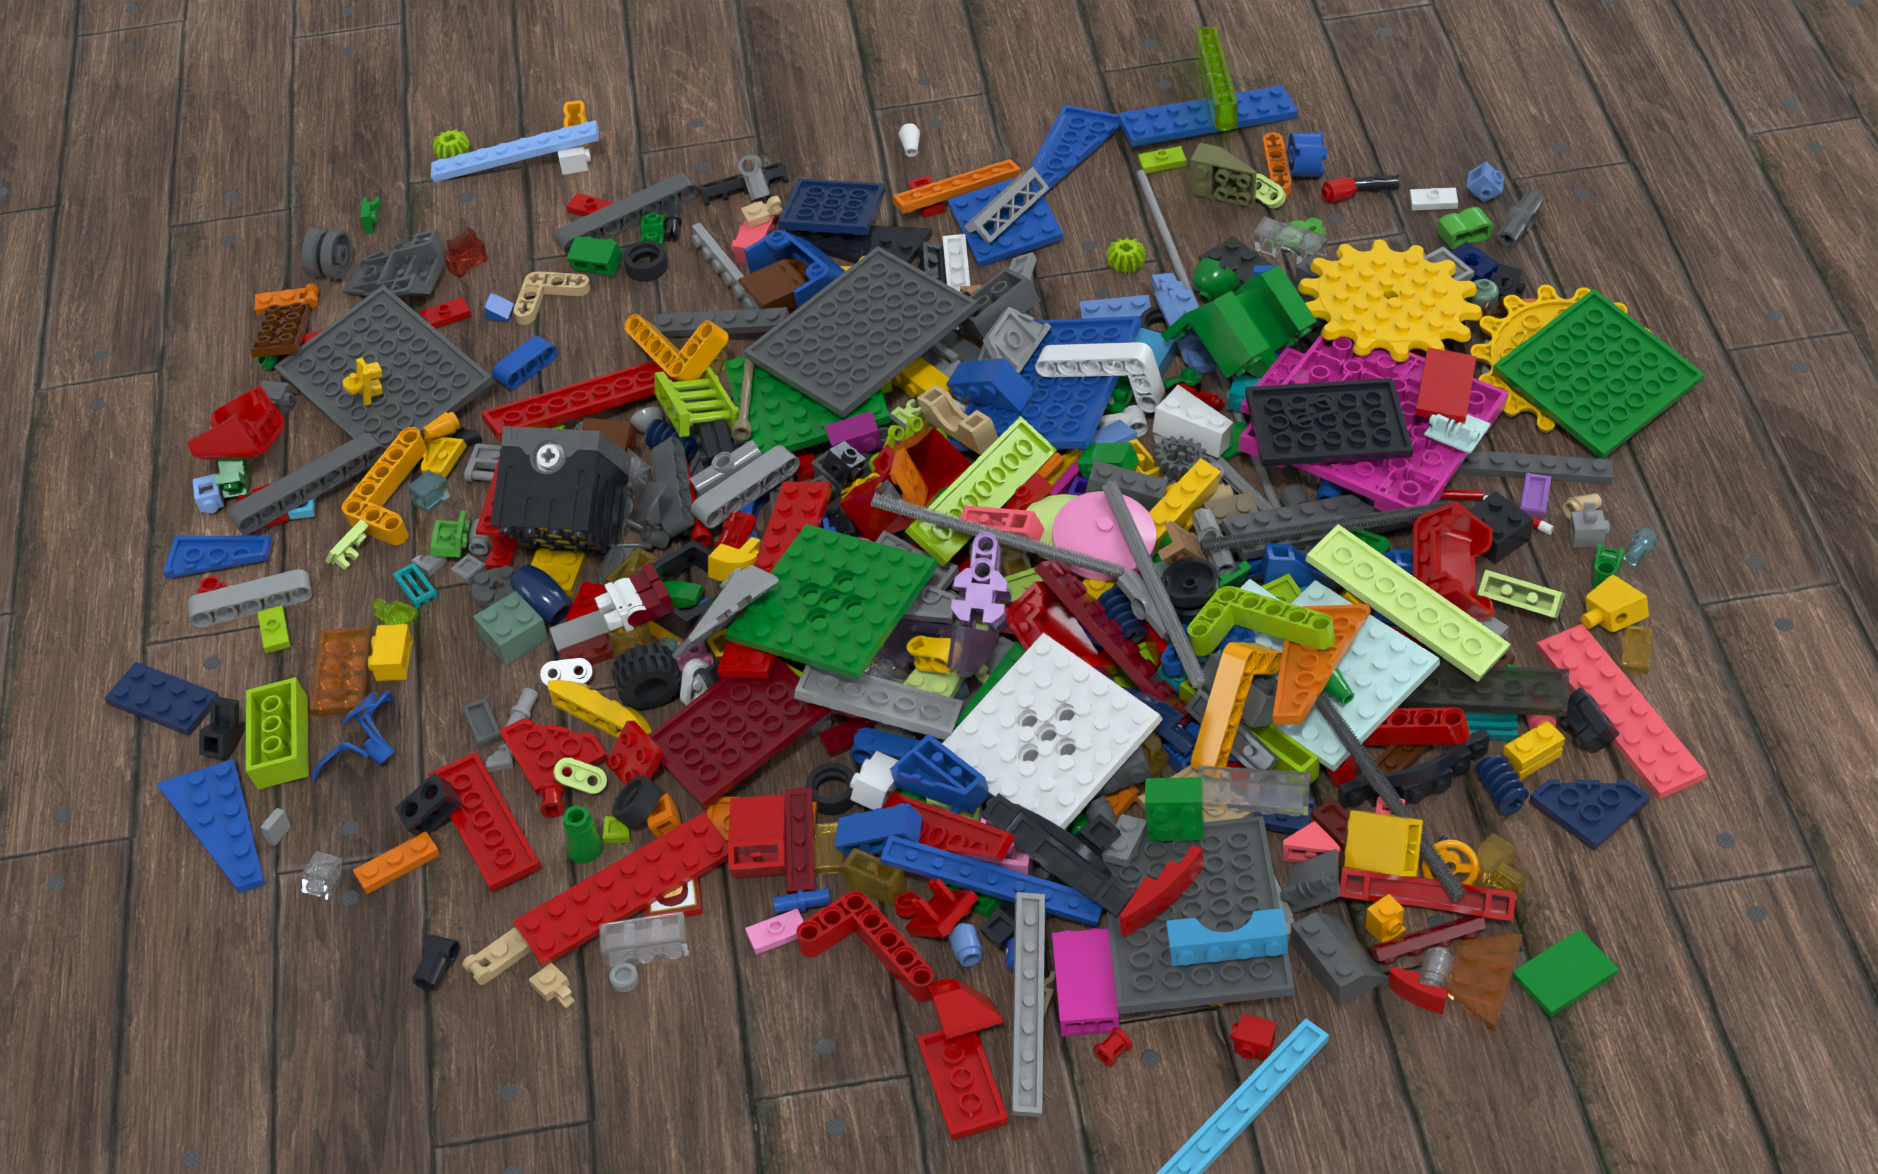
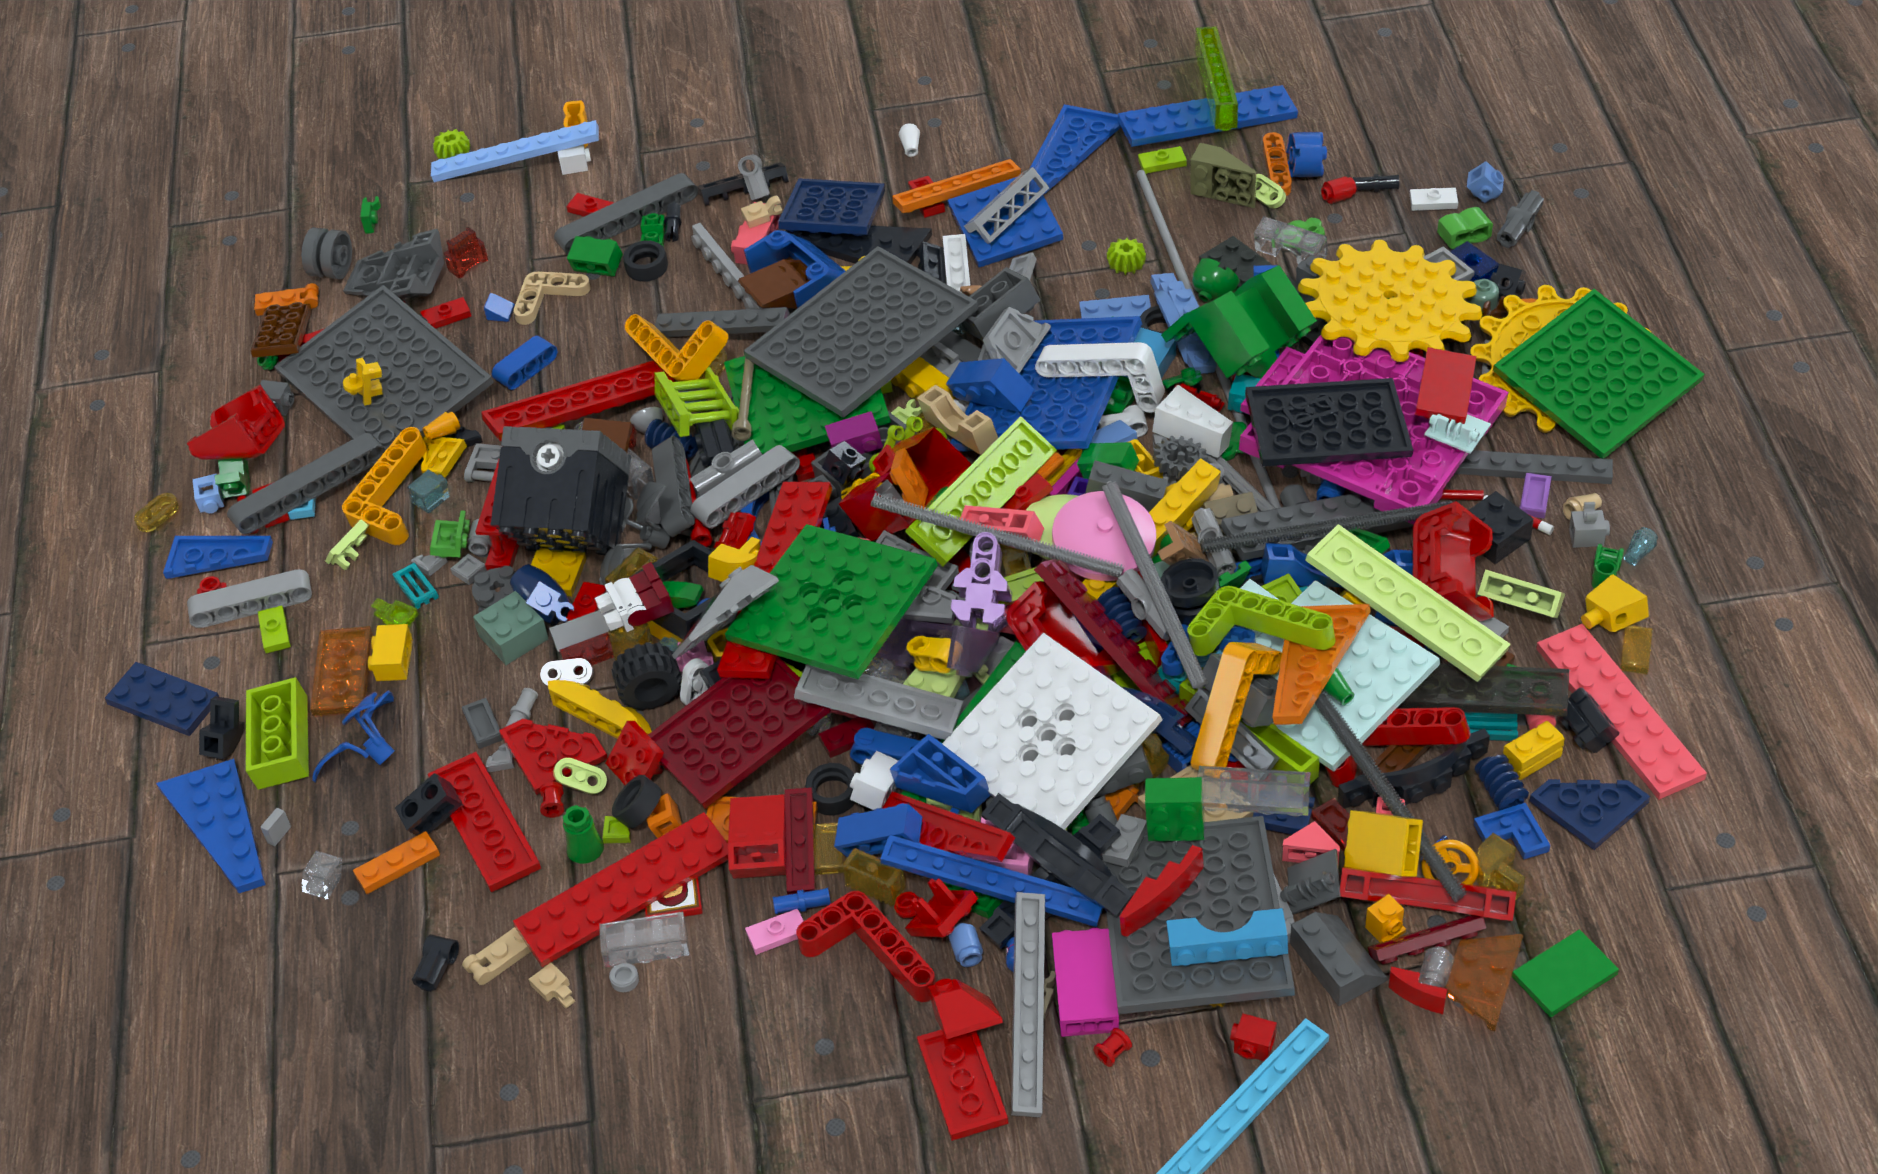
(156, 512): none -> clear yellow plate
(547, 600): none -> plate
(1519, 825): none -> blue plate

